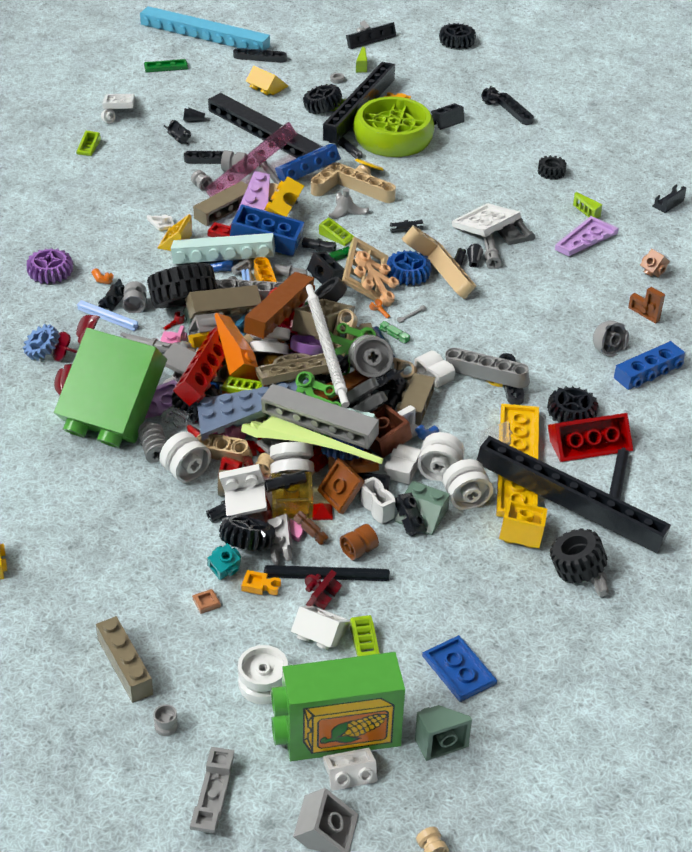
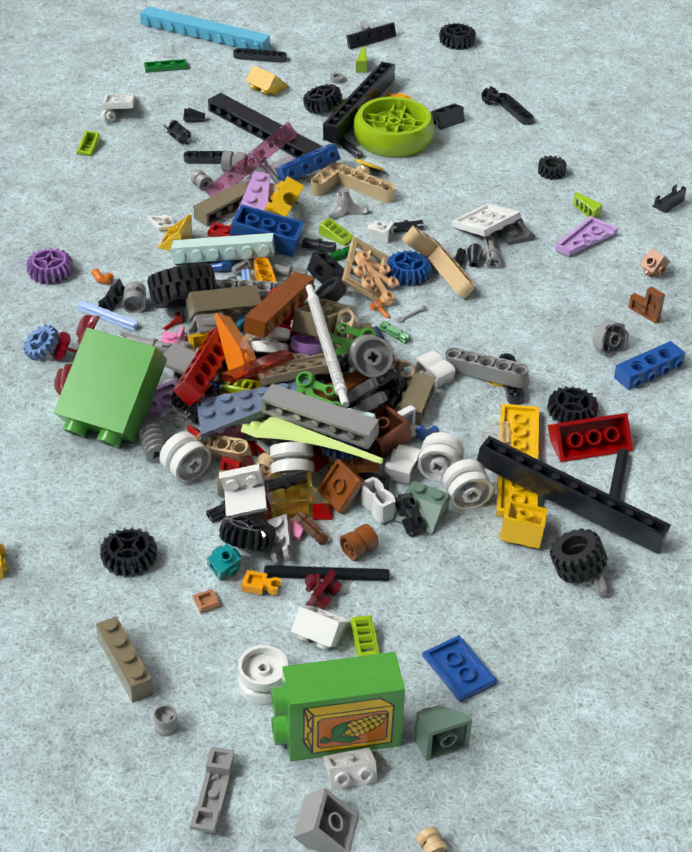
(128, 555): none -> black gear
(257, 366): none -> clear red tile
(380, 231): none -> white brick

